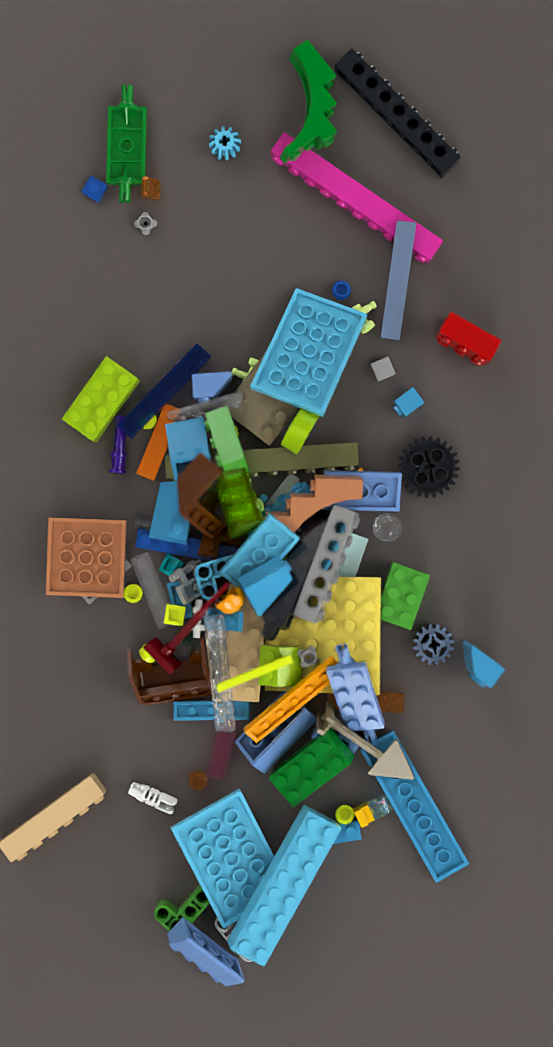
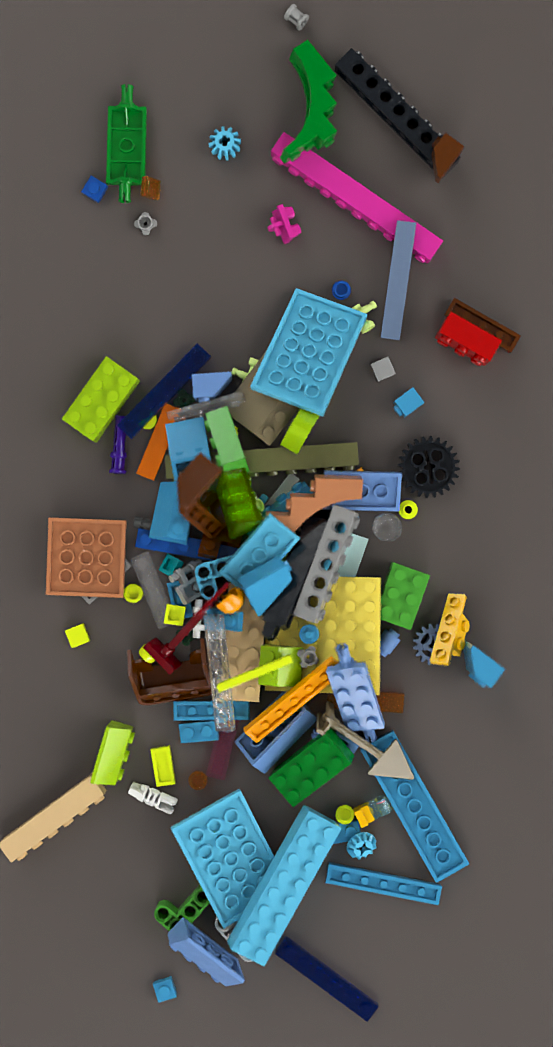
(77, 635): none -> neon yellow tile
(112, 753): none -> lime slope
(163, 766): none -> neon yellow tile
(164, 989): none -> dark azure plate
(179, 400): none -> clear green plate
(198, 731): none -> dark azure plate
(281, 224): none -> dark pink hips
(296, 17): none -> light grey bush
(309, 634): none -> dark azure tile
(326, 979): none -> clear blue plate
(358, 841): none -> medium azure gear
(383, 883): none -> dark azure plate
(388, 641): none -> medium blue brick
(403, 514): none -> neon yellow plate
(444, 154): none -> reddish brown slope
(451, 631): none -> yellow bracket
(508, 337): none -> reddish brown plate

